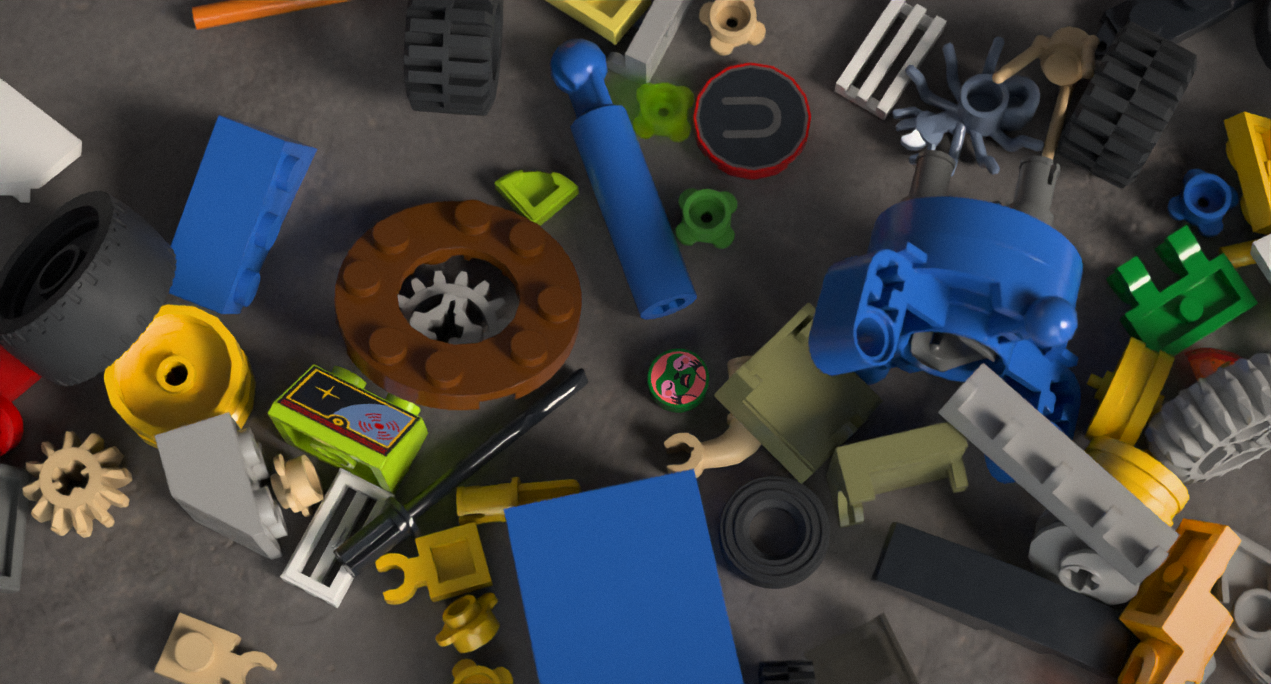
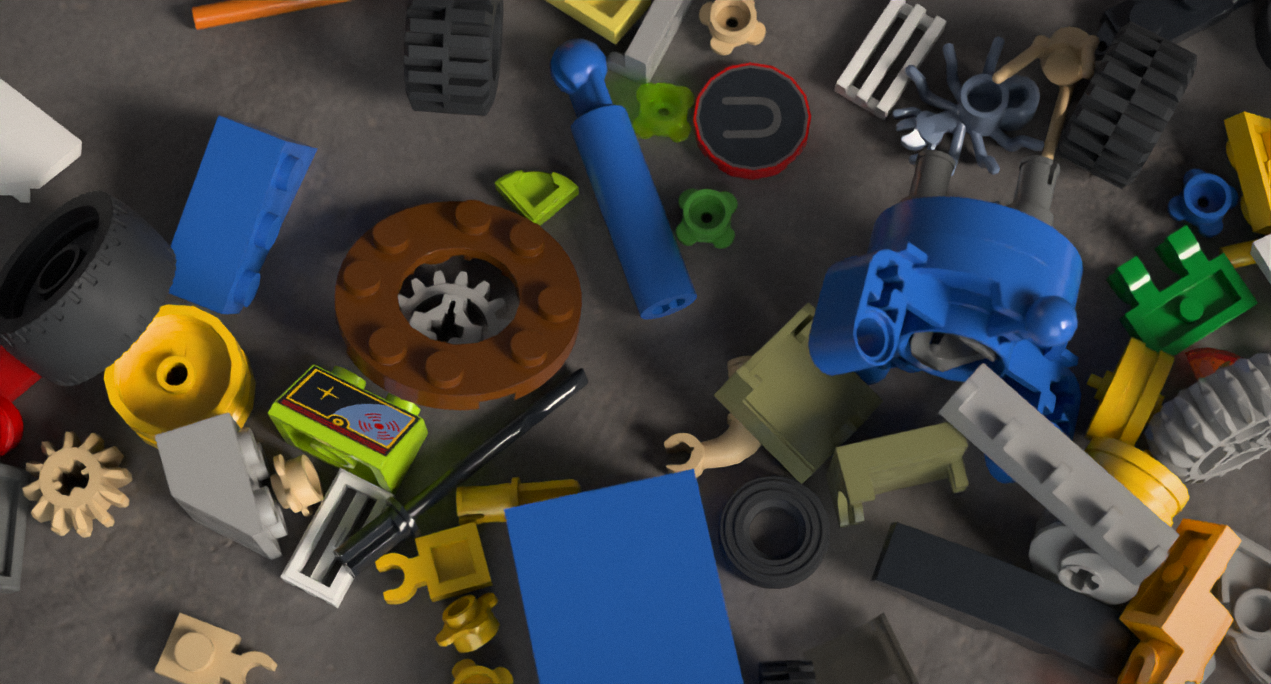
(678, 380): tile -> none

